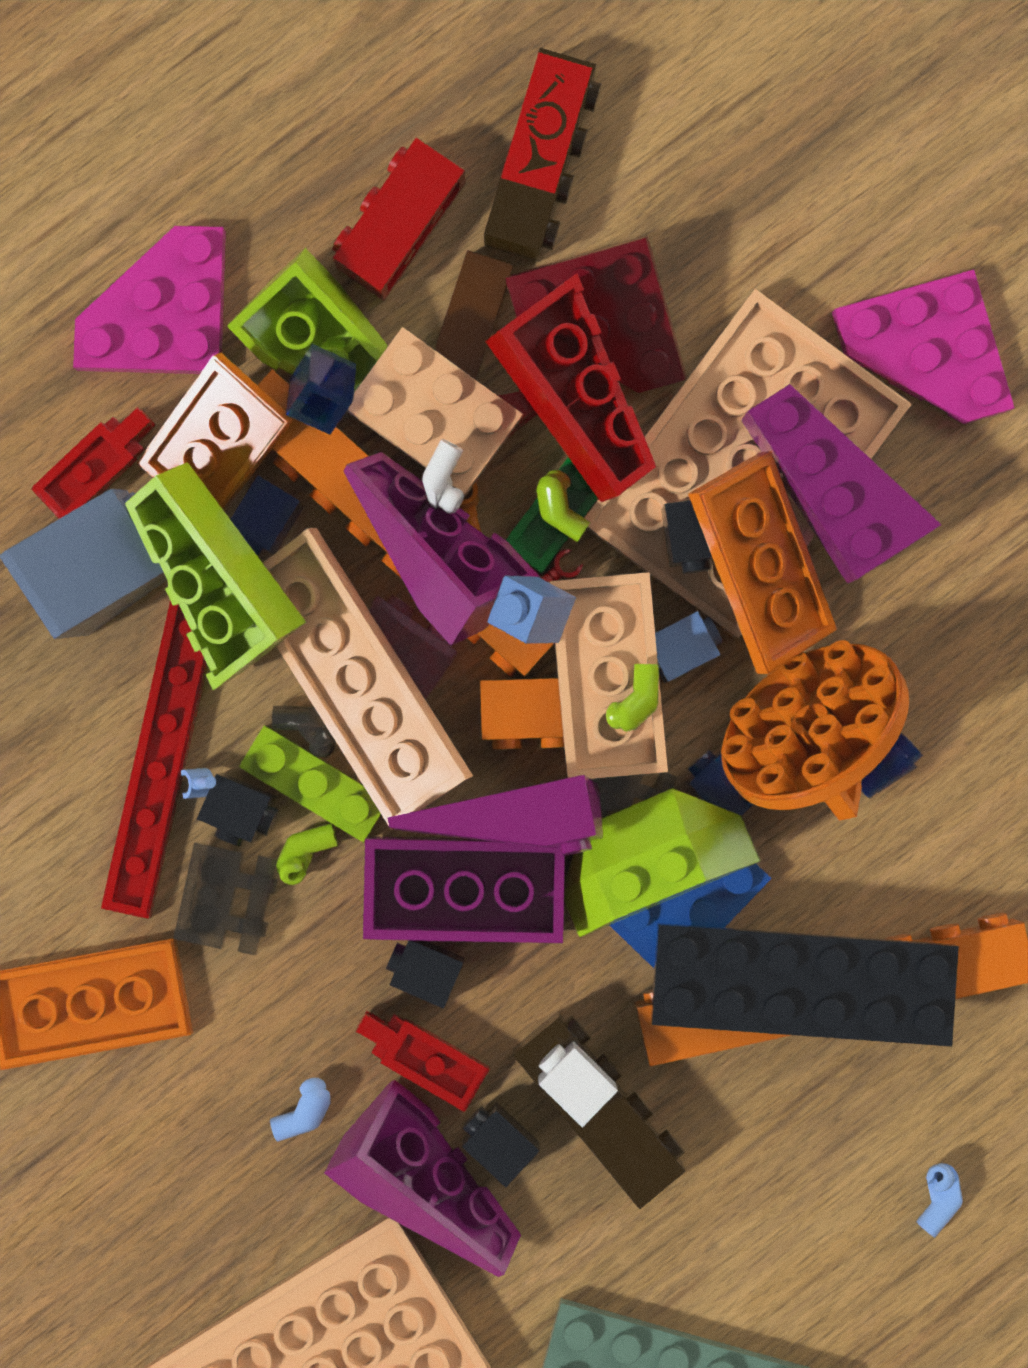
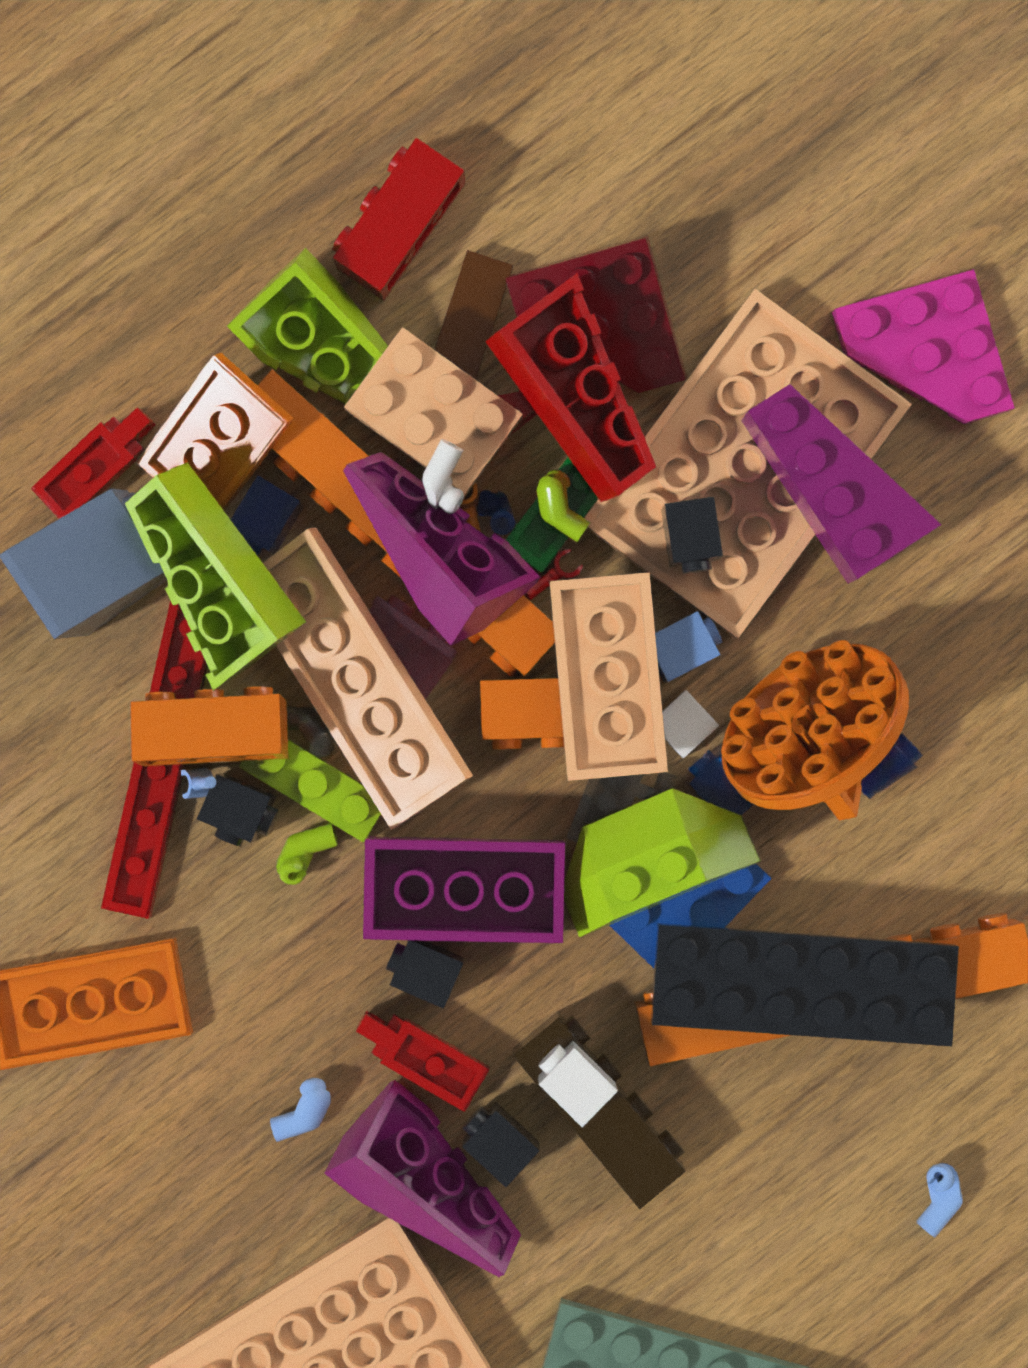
(160, 311): dark pink plate -> none
(209, 727): none -> orange brick
(210, 897): clear smoke plate -> none
(321, 389): clear blue brick -> none
(499, 509): none -> arm
(531, 609): medium blue brick -> none
(540, 155): brick -> none
(541, 815): magenta wedge -> none
(640, 703): lime arm -> none
(686, 724): none -> white tile
(763, 562): orange tile -> none

